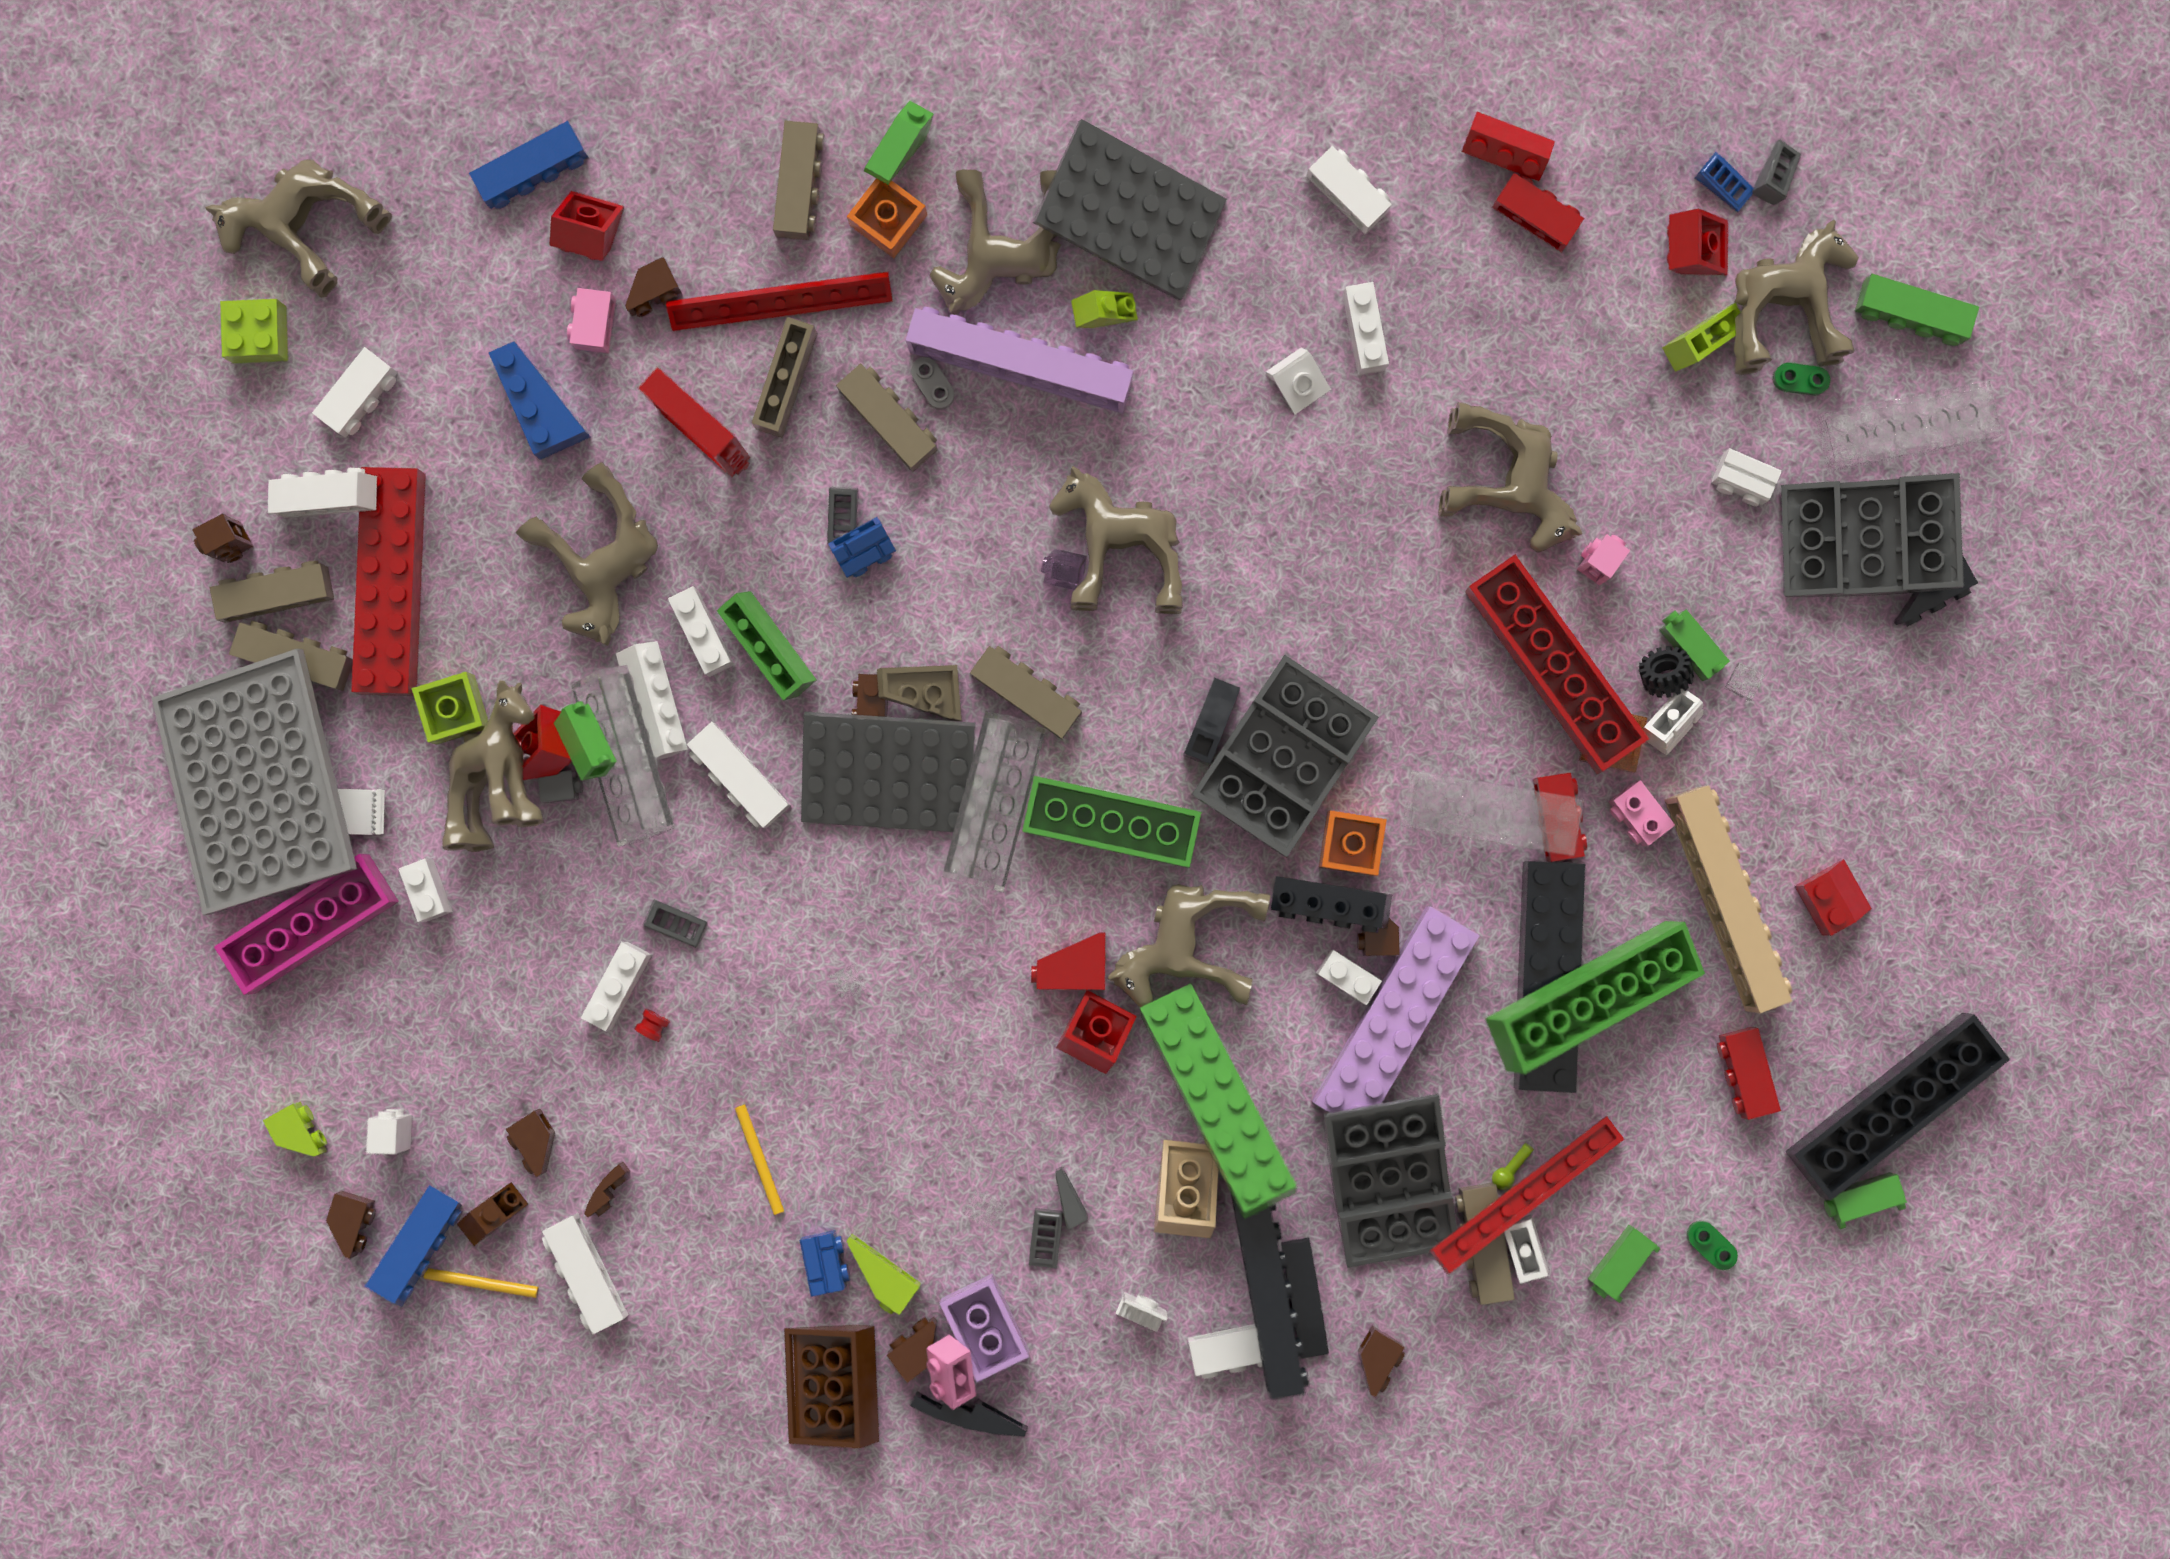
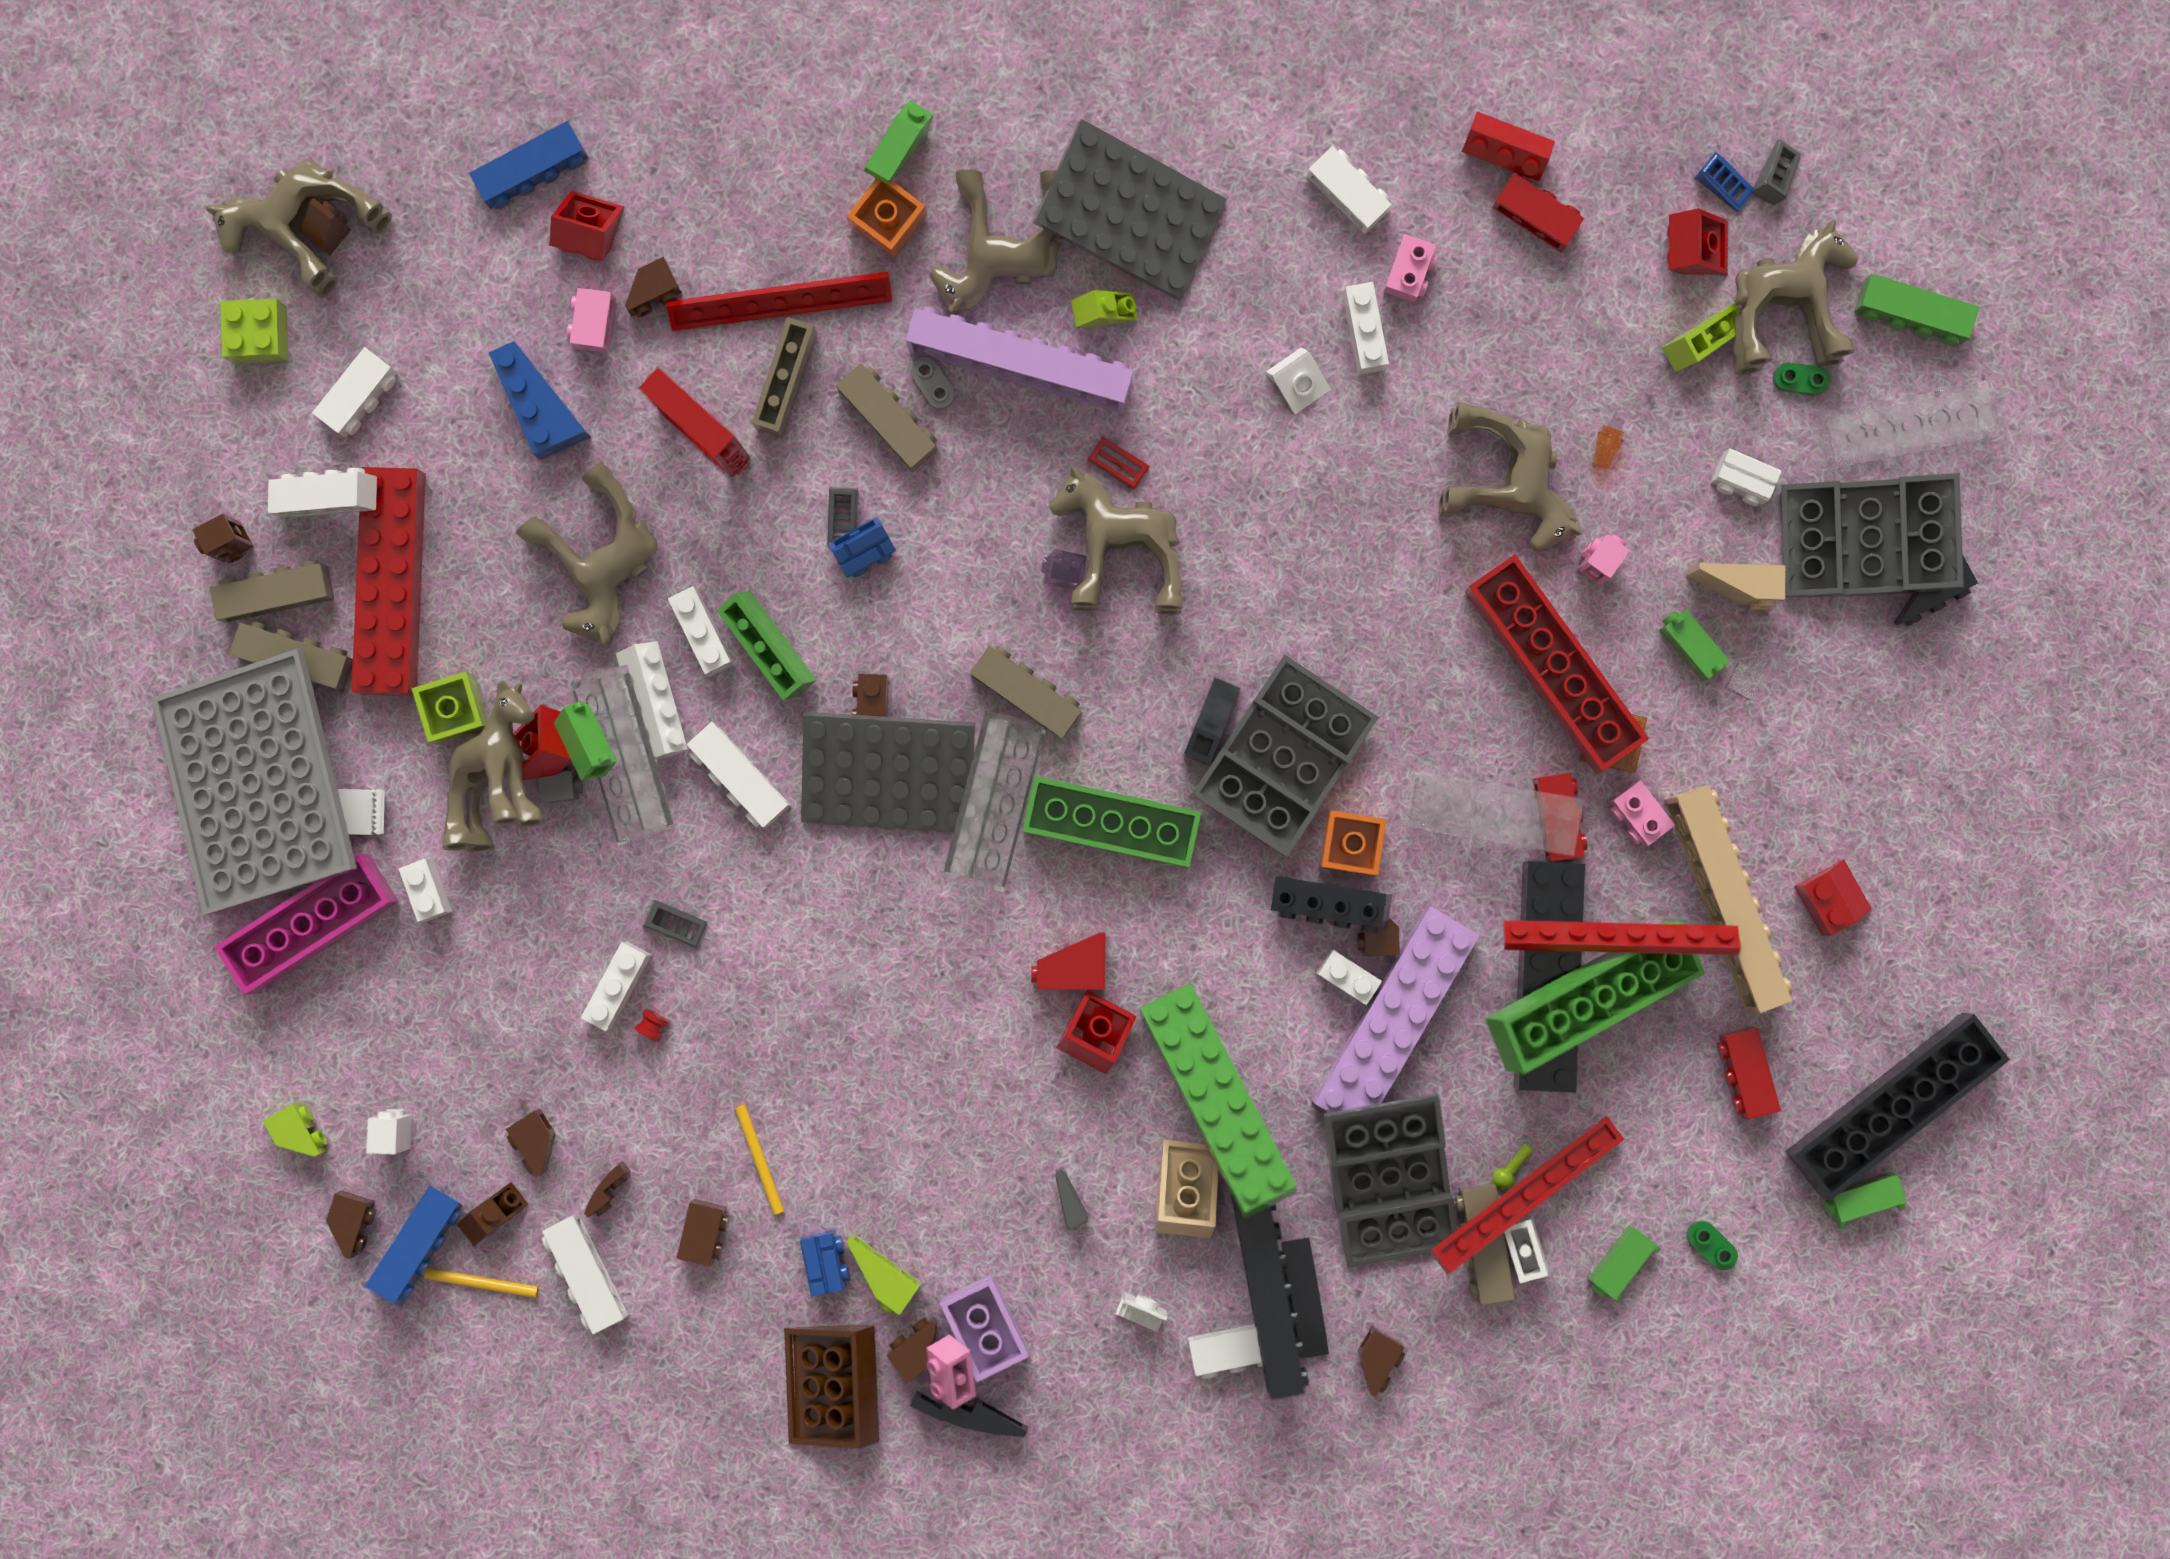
(324, 226): none -> reddish brown slope
(702, 1233): none -> reddish brown brick
(797, 179): dark tan brick -> none
(923, 688): dark tan wing -> none
(1046, 1214): dark grey slope -> none
(1098, 451): none -> red tile
(1176, 943): dark tan animal -> none
(1409, 269): none -> bright pink brick
(1607, 446): none -> clear orange cone
(1621, 937): none -> red plate
(1668, 682): black tyre -> none
(1673, 721): white brick -> none
(1743, 583): none -> tan slope

